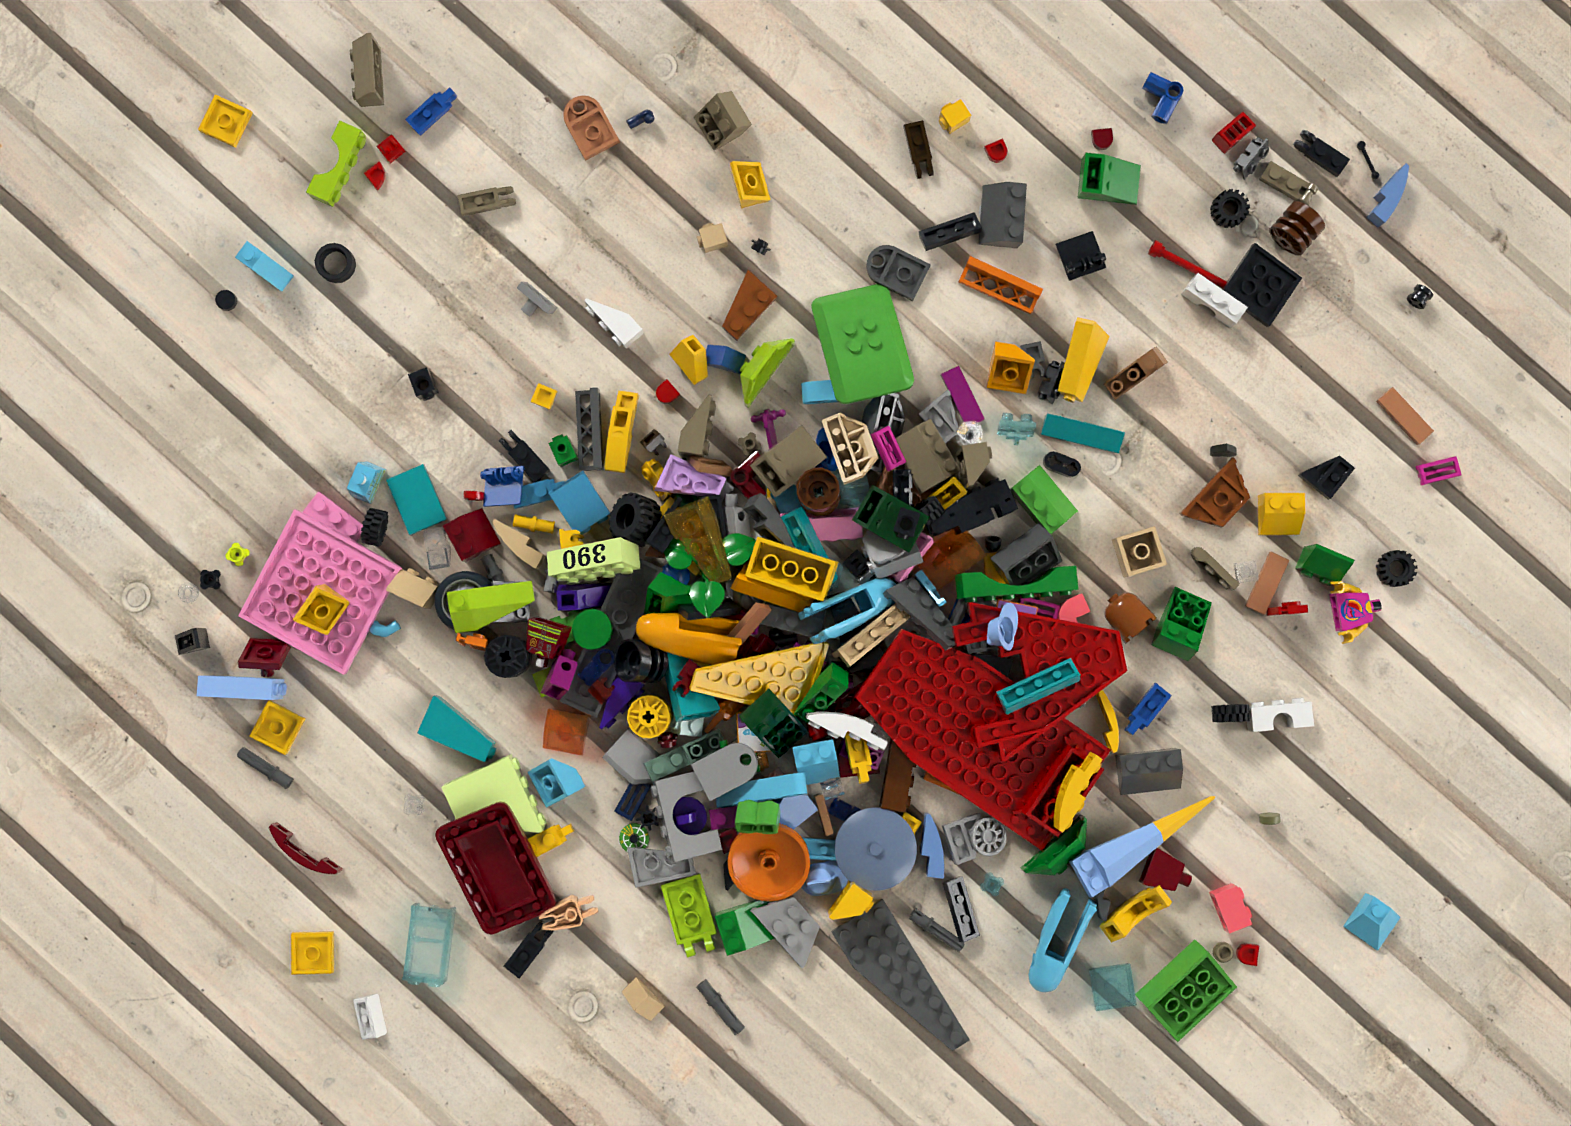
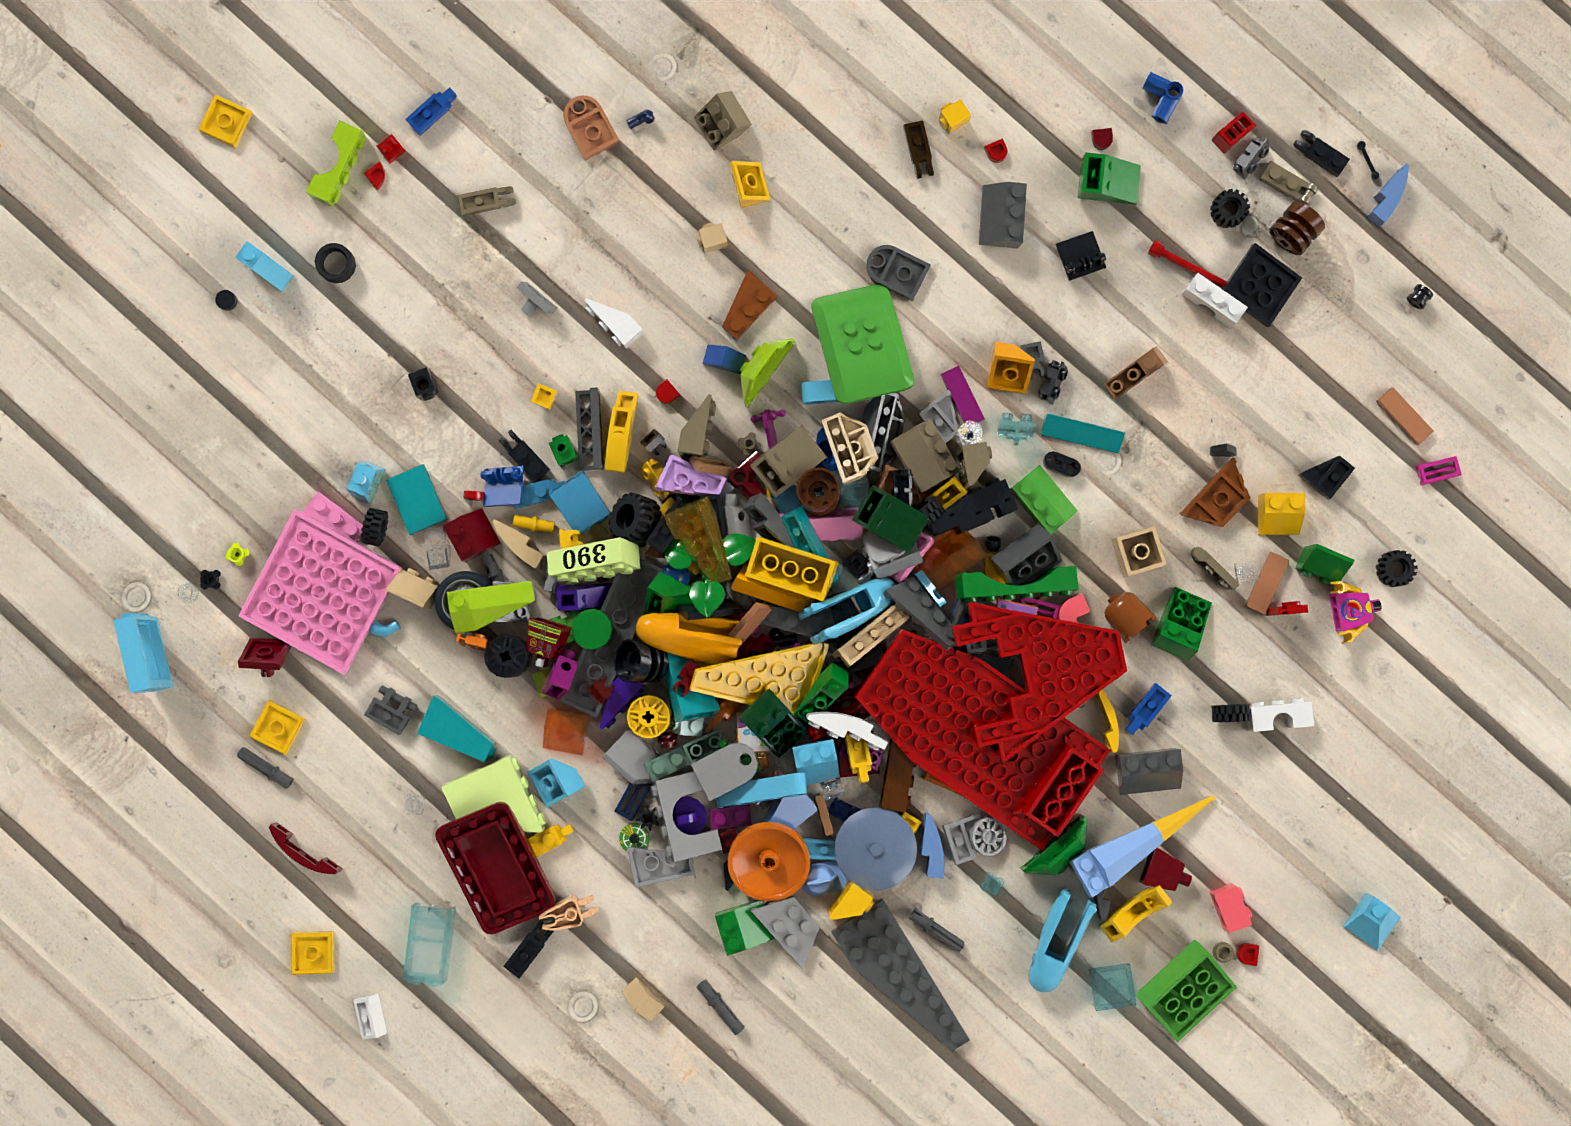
(143, 653): none -> medium azure window
(192, 640): black slope -> none
(241, 687): light blue piece -> none
(321, 609): yellow slope -> none
(367, 71): dark tan slope -> none
(388, 716): none -> dark grey plate
(596, 668): clear blue piece -> none
(689, 913): lime tile -> none
(691, 359): yellow slope -> none
(757, 817): bright green brick -> none
(760, 246): black plate -> none
(885, 449): dark pink tile -> none
(913, 516): black brick -> none
(950, 231): black plate -> none
(961, 909): plate -> none
(1003, 628): light blue piece -> none
(1004, 278): orange fence -> none
(1038, 686): teal slope -> none
(1069, 799): yellow slope -> none
(1082, 359): yellow slope -> none
(1269, 818): olive tile -> none

